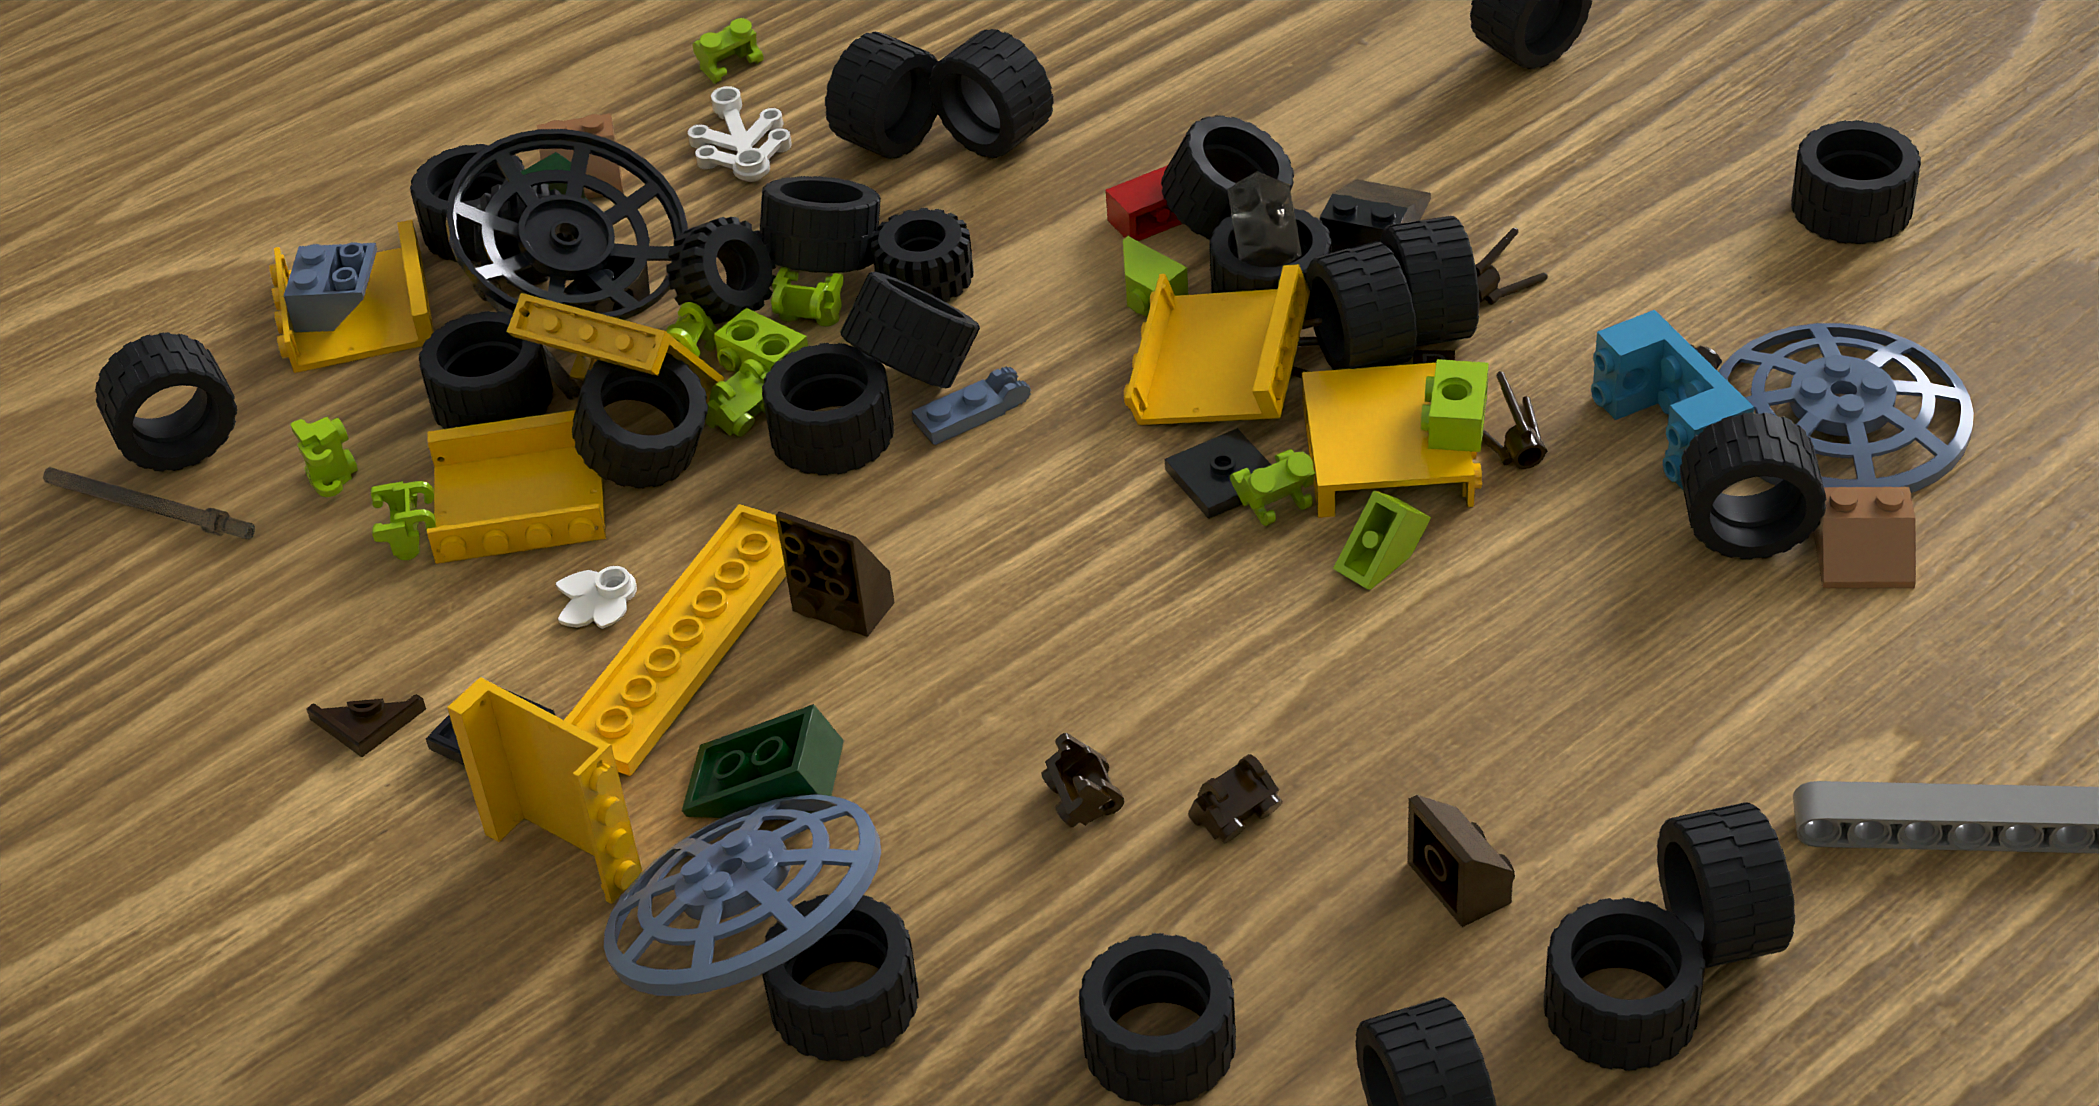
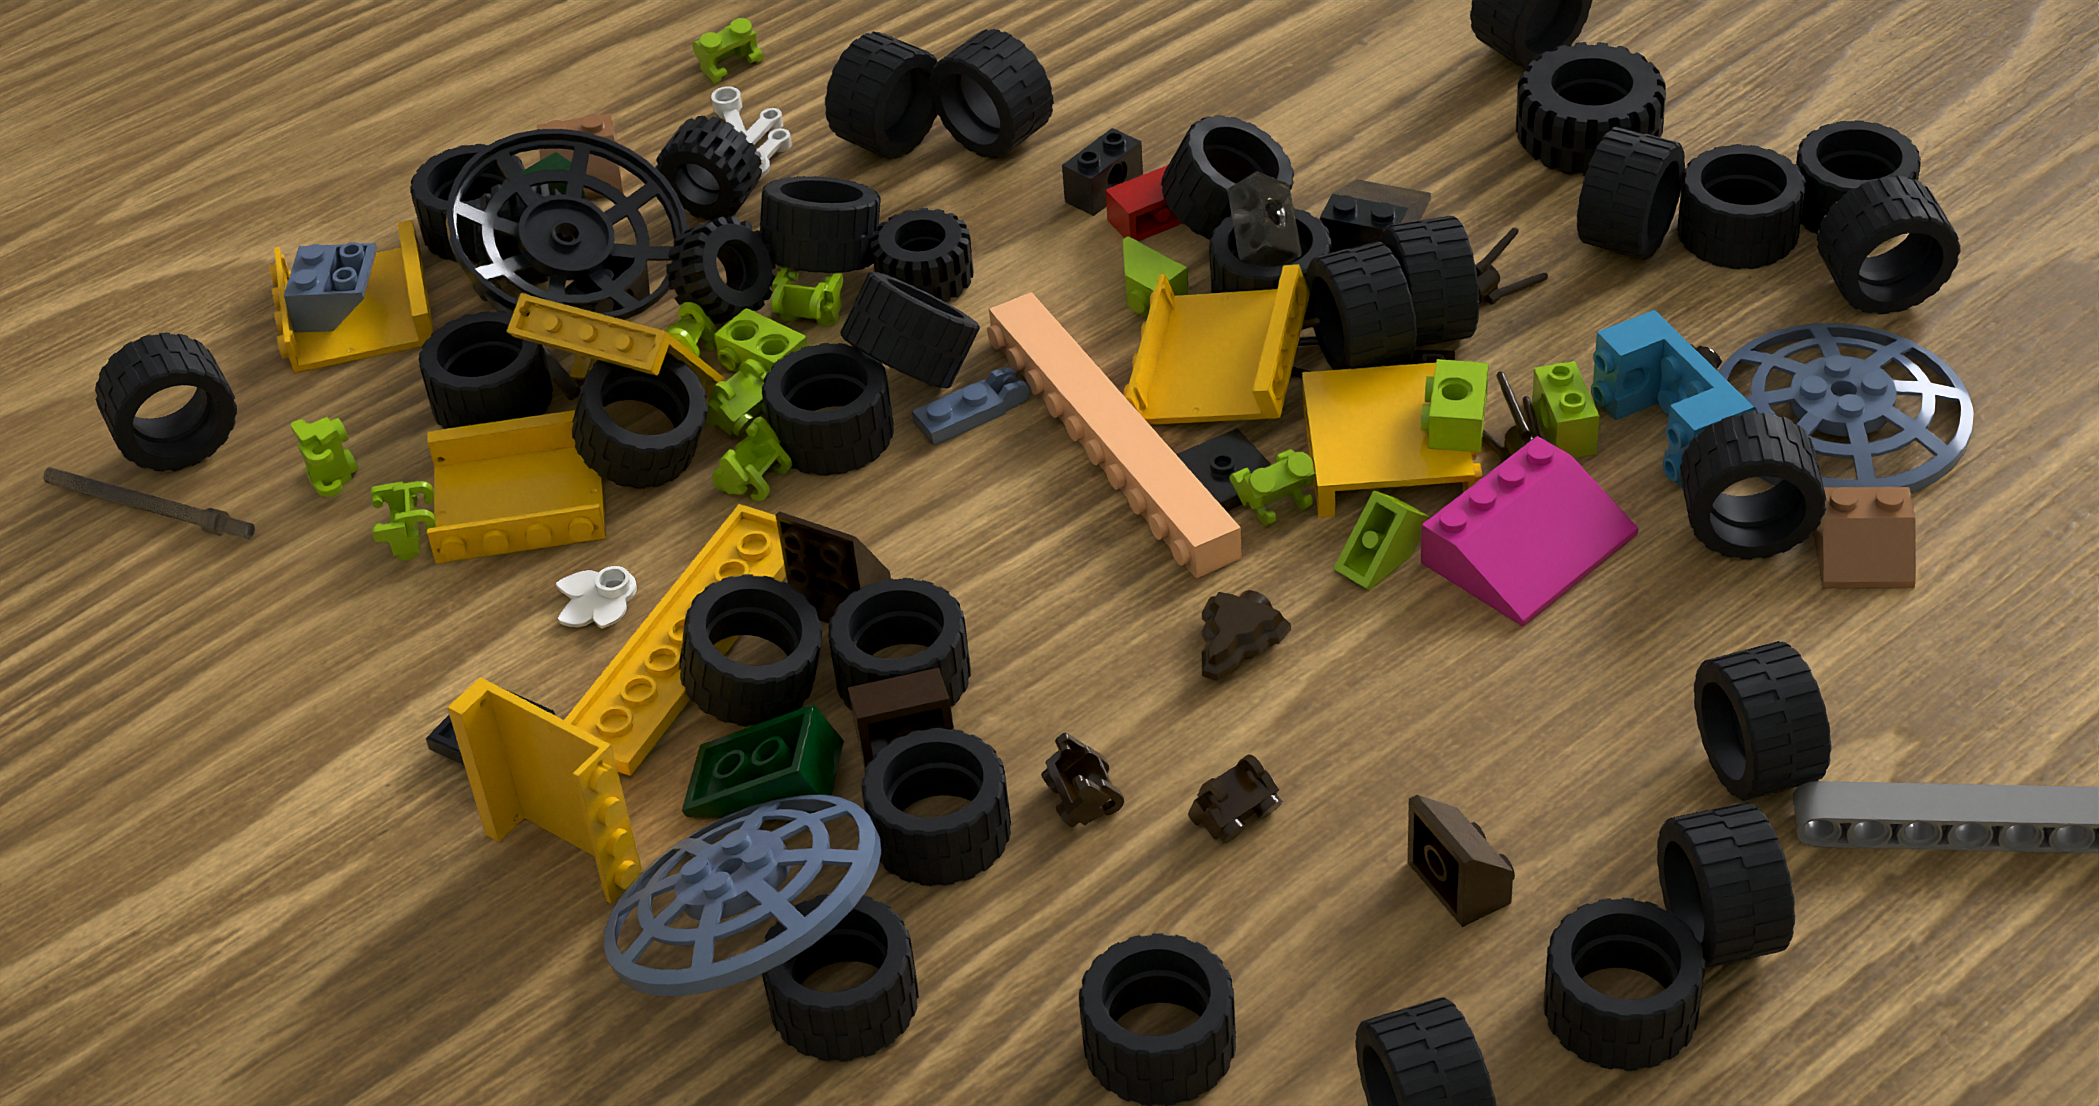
(366, 722): dark brown tile -> none
(710, 167): none -> black tyre
(750, 461): none -> lime piece
(758, 609): none -> black tyre
(895, 615): none -> black tyre
(897, 707): none -> dark brown slope
(929, 766): none -> black tyre
(1100, 166): none -> black brick
(1115, 436): none -> light nougat brick
(1238, 631): none -> dark brown rock
(1525, 532): none -> dark pink slope
(1565, 409): none -> lime brick
(1581, 94): none -> black tyre
(1630, 192): none -> black tyre
(1740, 206): none -> black tyre
(1762, 720): none -> black tyre
(1871, 217): none -> black tyre

